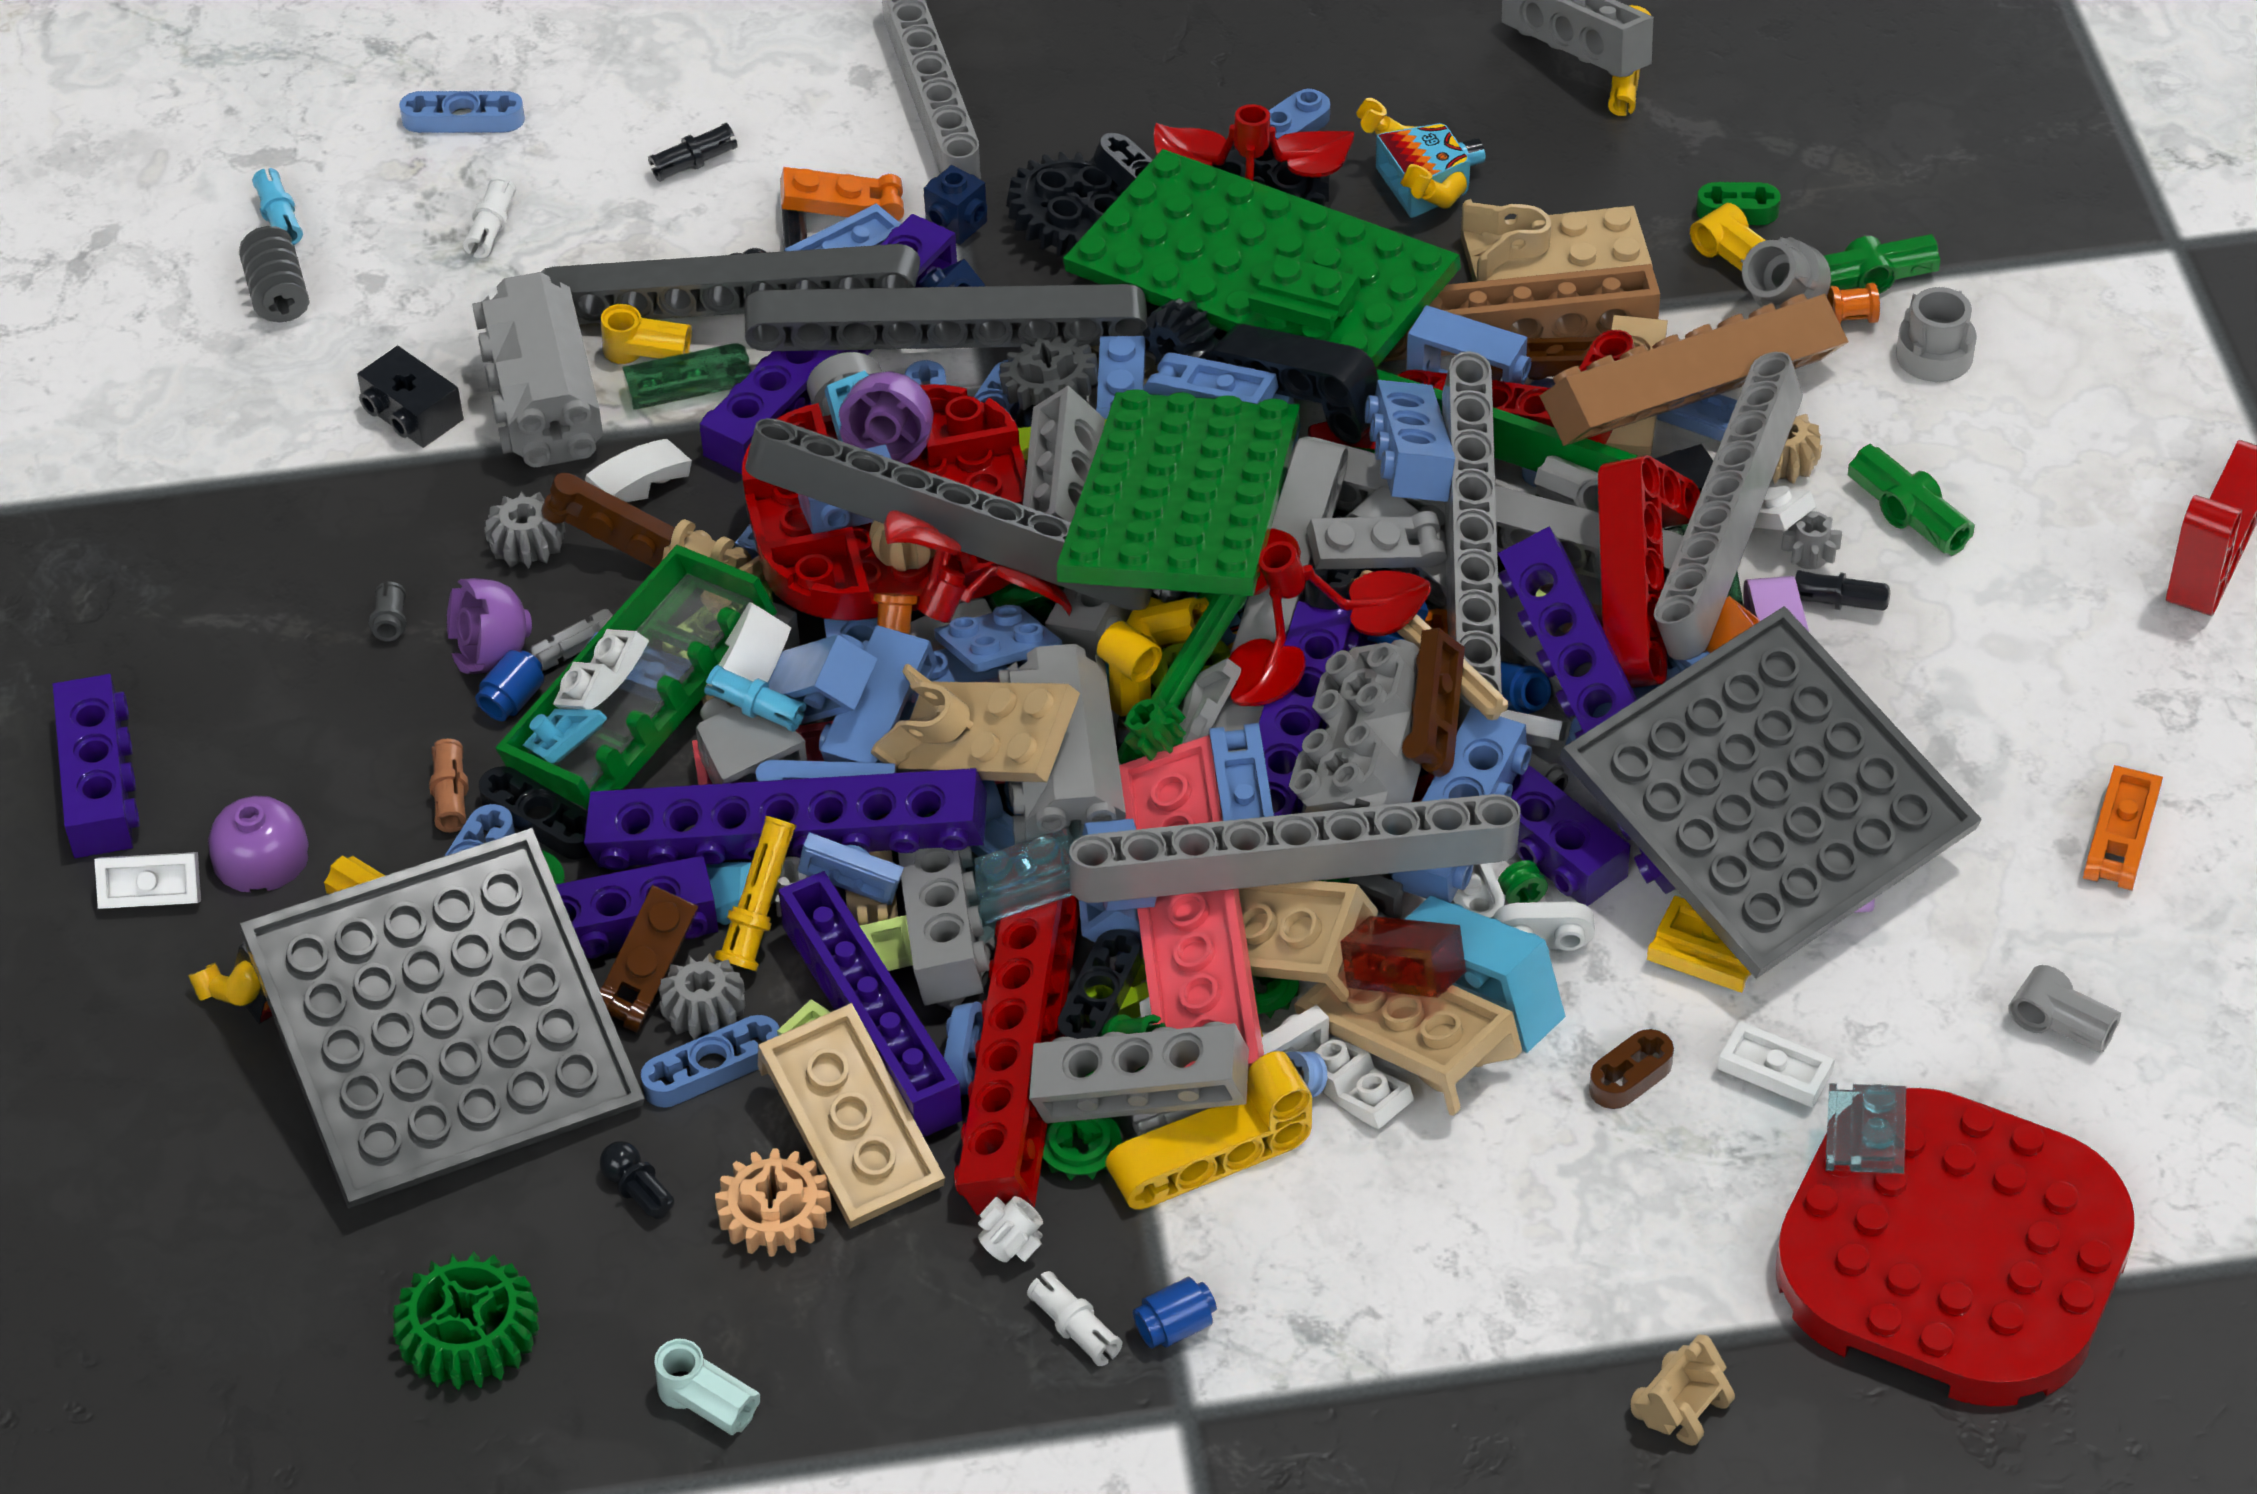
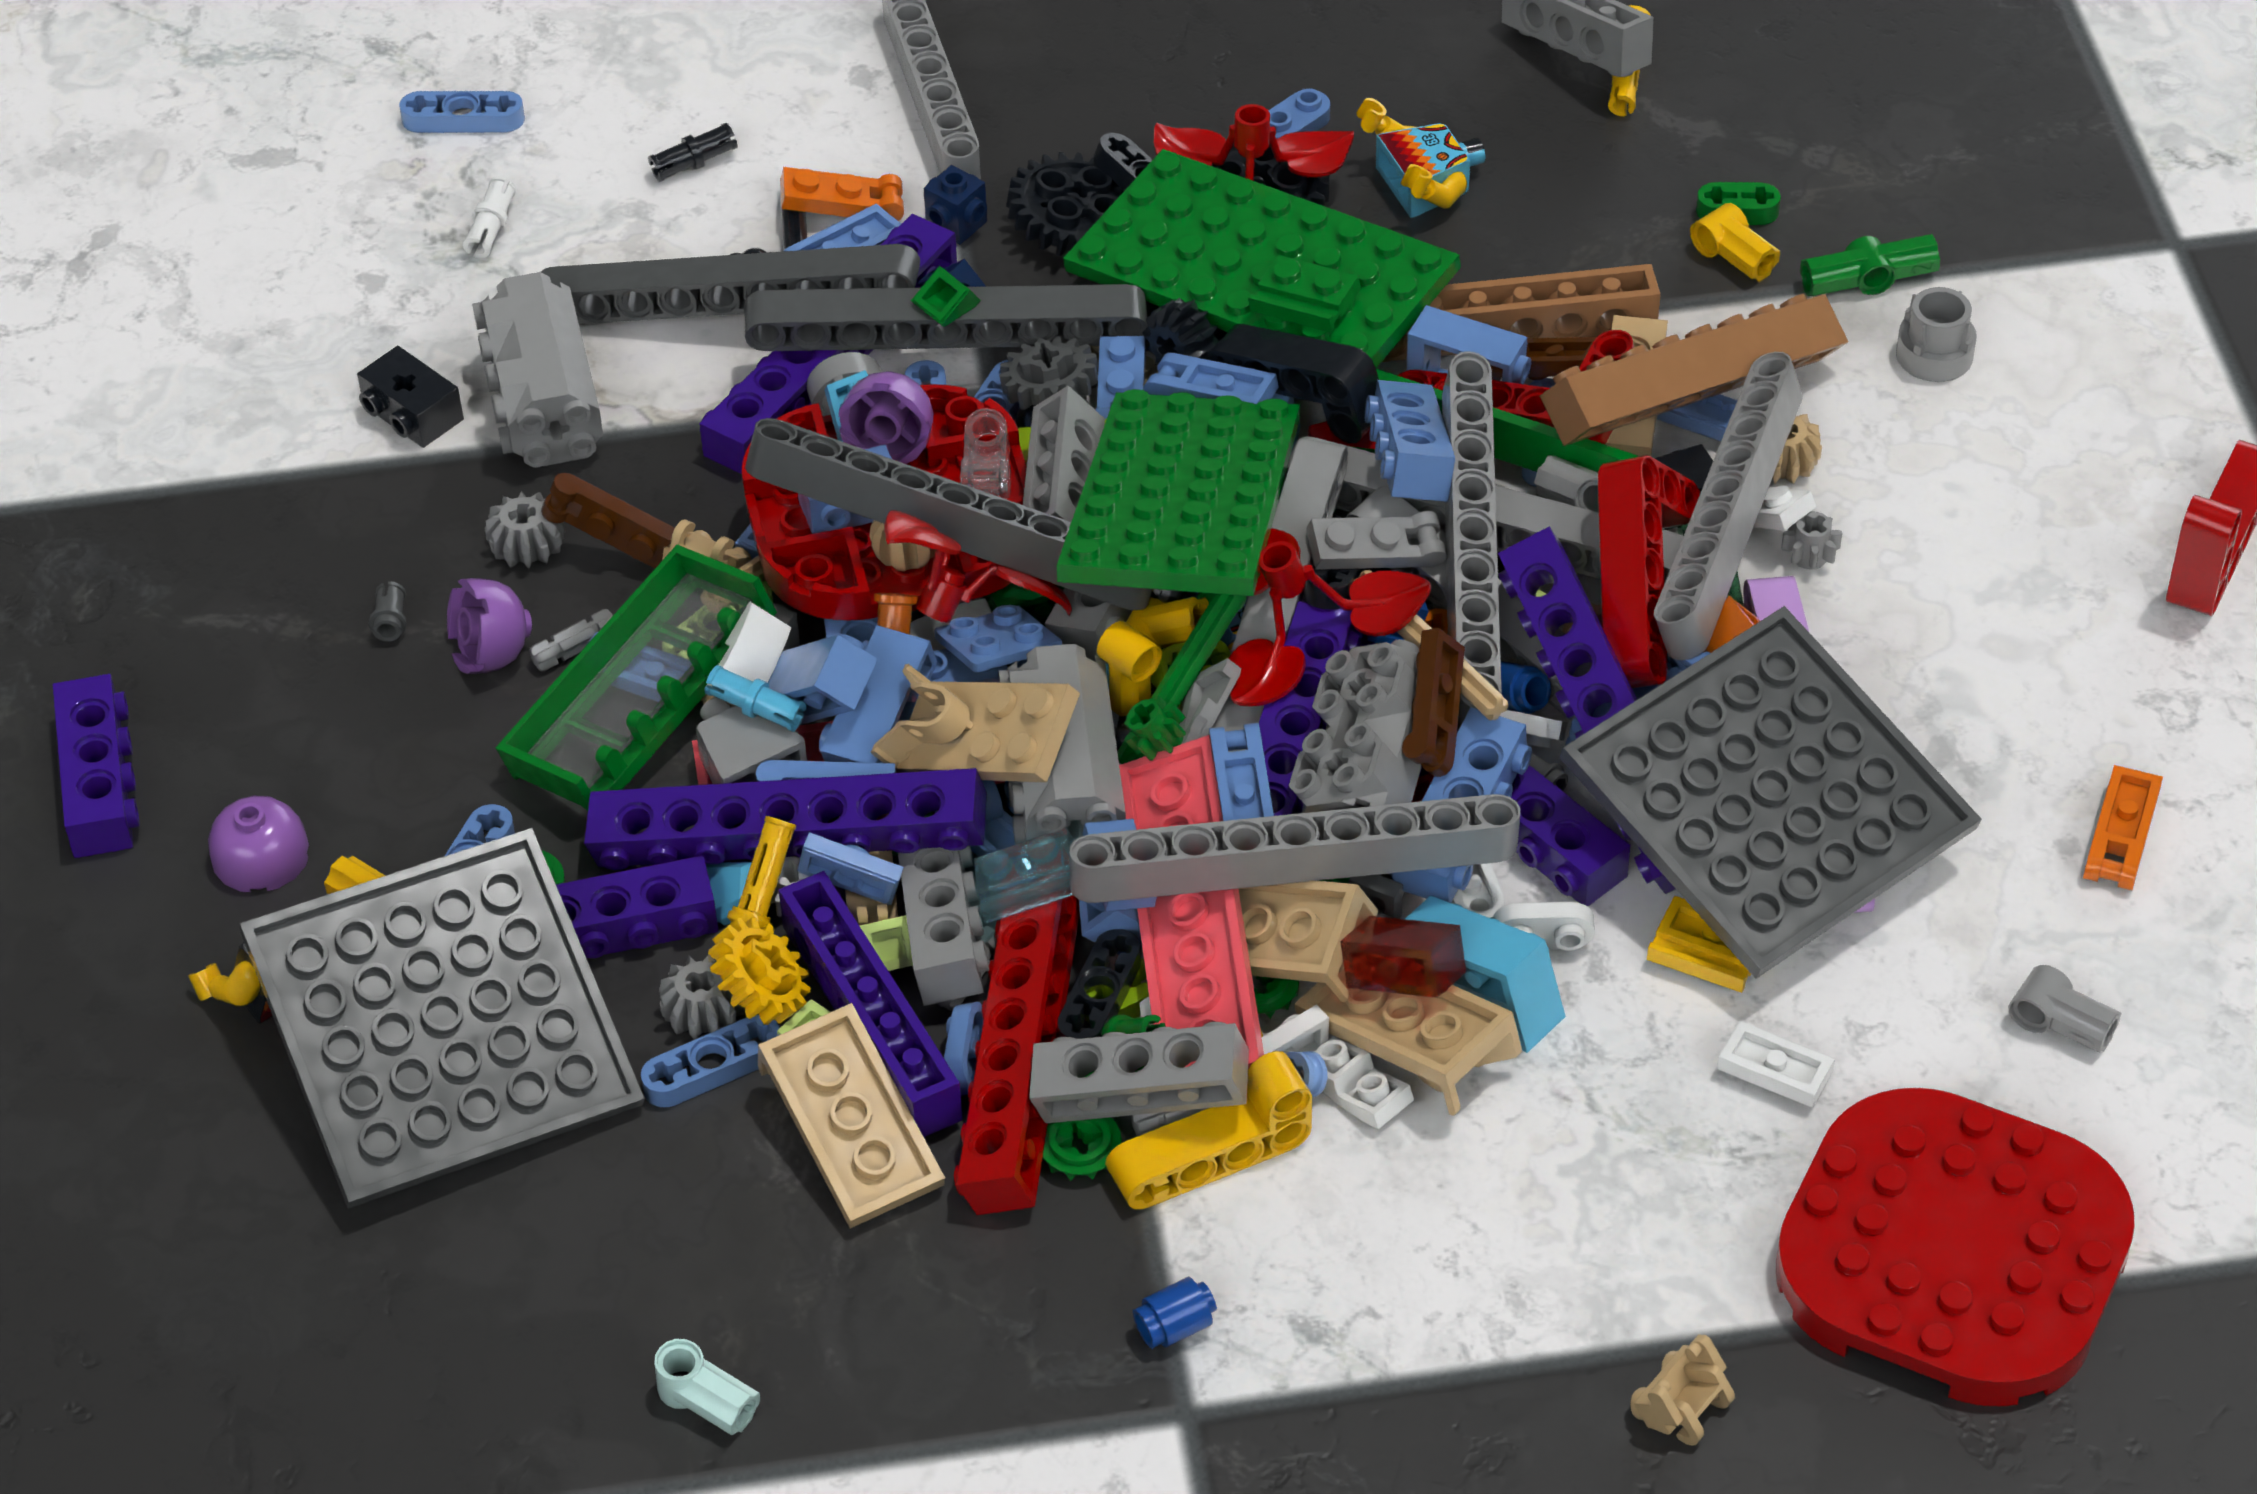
(147, 880): white plate -> none
(273, 274): dark grey piece -> none
(276, 204): medium azure pin -> none
(448, 785): nougat pin -> none
(457, 1300): green gear -> none
(510, 684): blue brick -> none
(532, 794): black beam -> none
(562, 732): medium azure piece -> none
(591, 683): white slope -> none
(630, 336): yellow piece -> none
(633, 471): white slope -> none
(636, 1179): black axle -> none
(647, 955): reddish brown plate -> none
(686, 375): clear green plate -> none
(759, 971): none -> yellow gear
(798, 1206): light nougat gear -> none
(944, 298): none -> green slope
(986, 463): none -> clear piece
(1010, 1229): white gear -> none
(1074, 1318): white pin -> none
(1523, 883): green bush -> none
(1548, 243): tan plate -> none
(1626, 1063): reddish brown beam -> none
(1771, 261): light grey piece -> none
(1842, 591): black axle -> none
(1855, 303): orange bush -> none
(1866, 1128): clear light blue plate -> none
(1911, 500): green piece -> none

